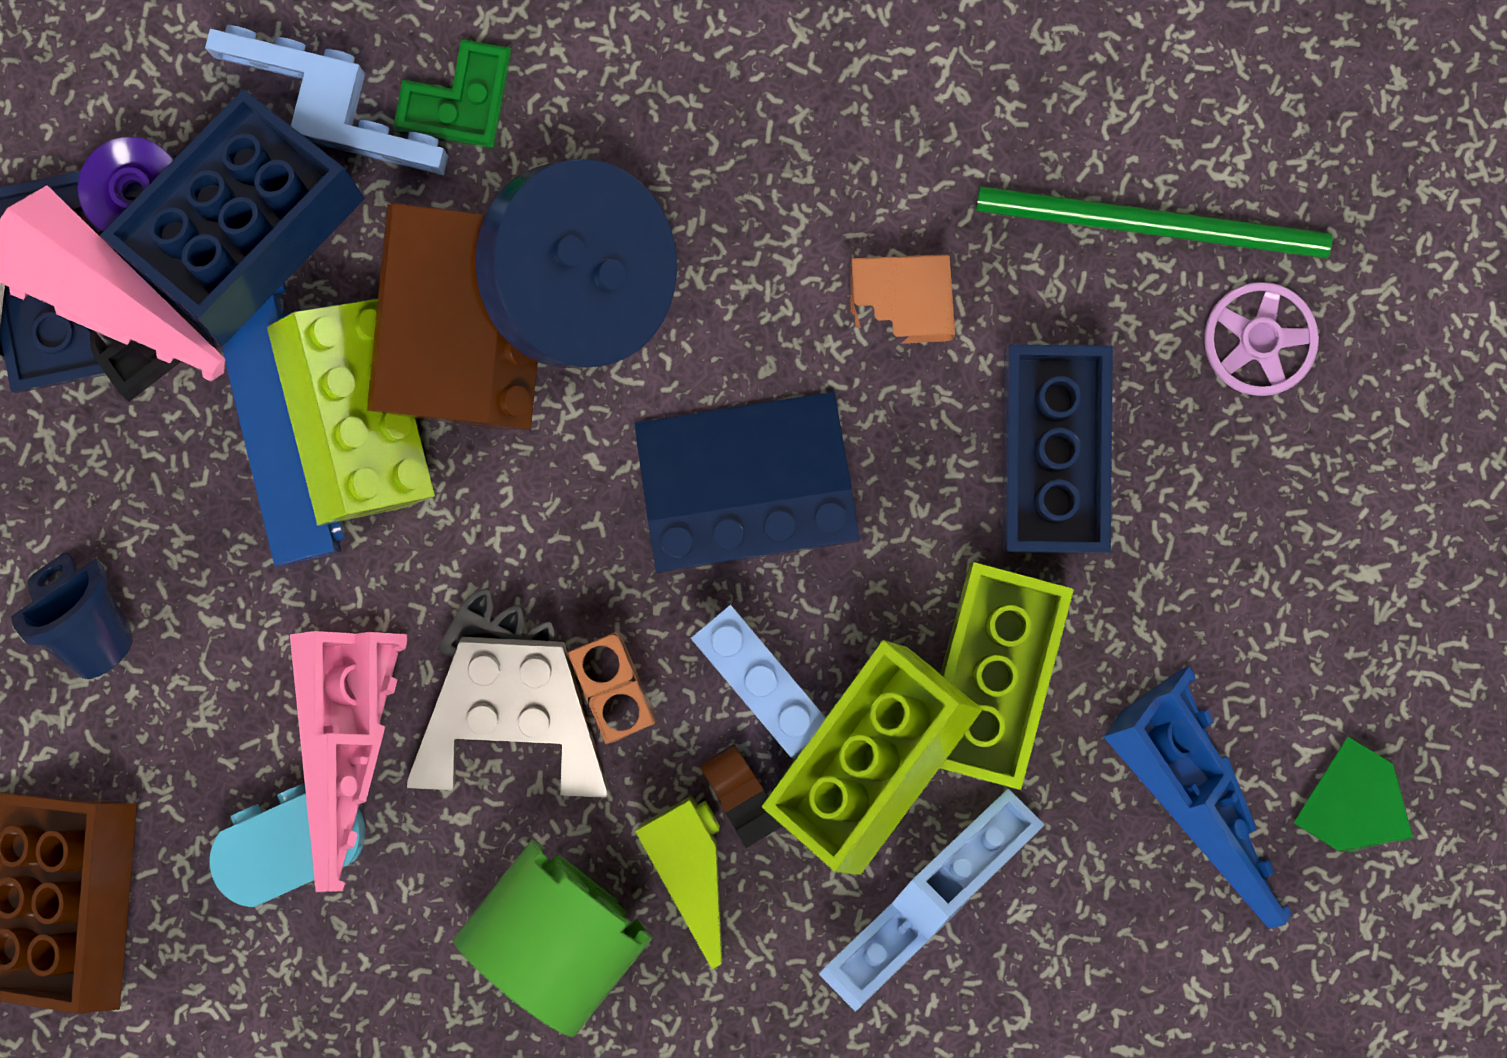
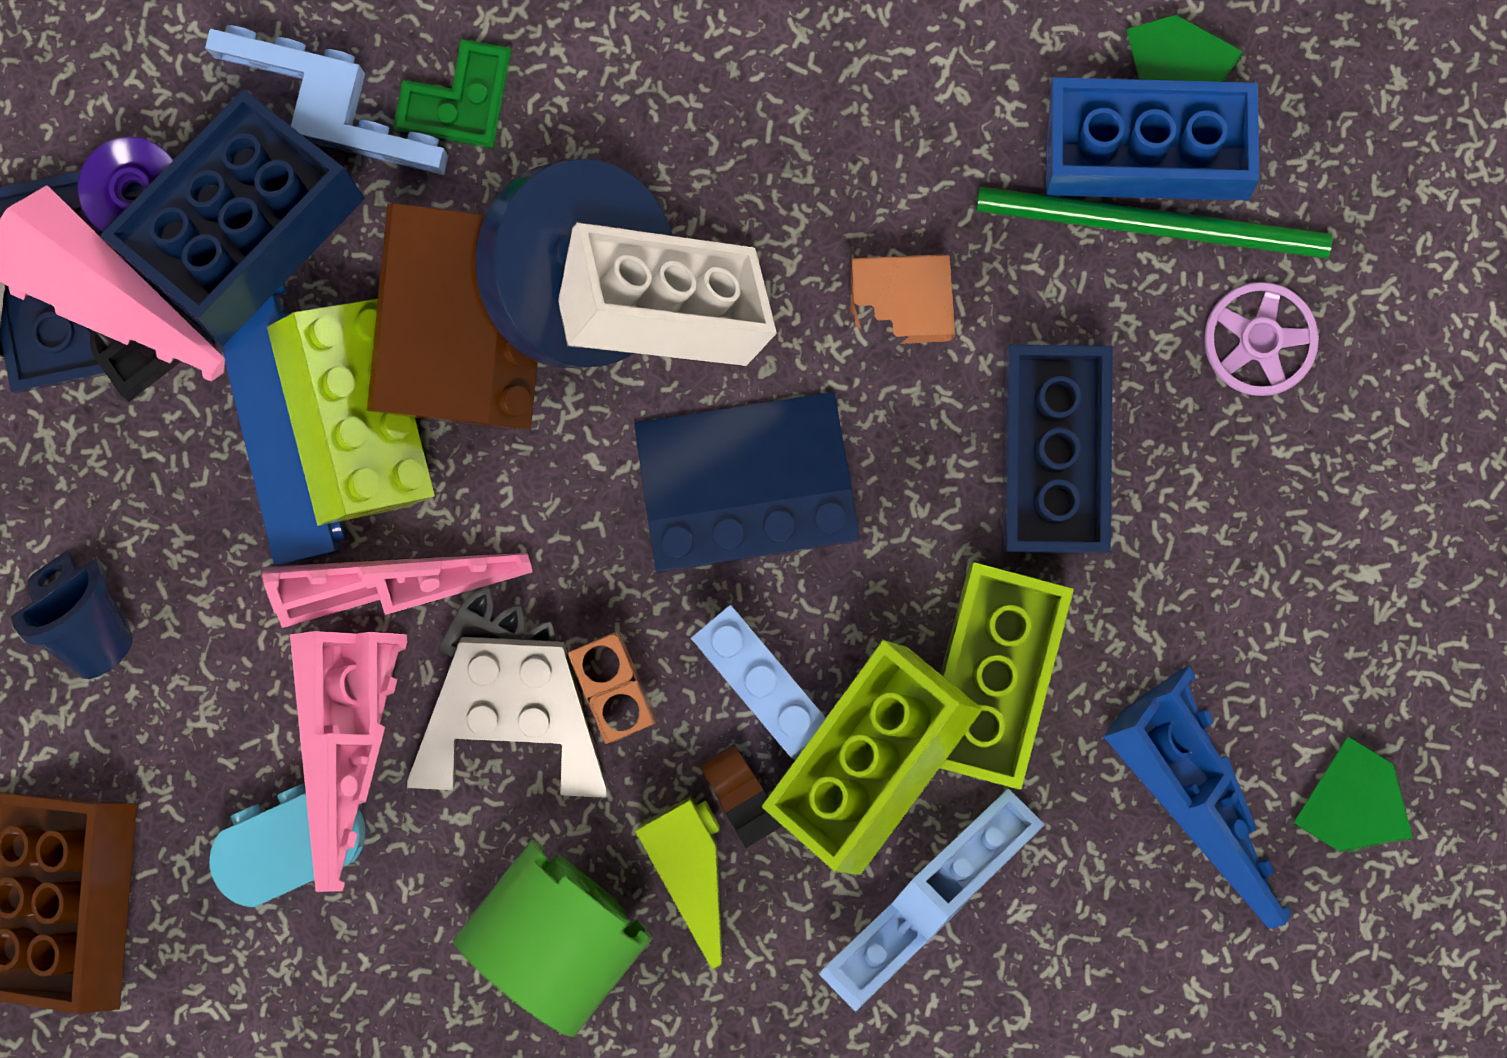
(318, 590): none -> bright pink wedge
(664, 296): none -> white slope
(1152, 139): none -> blue slope
(1180, 52): none -> green slope

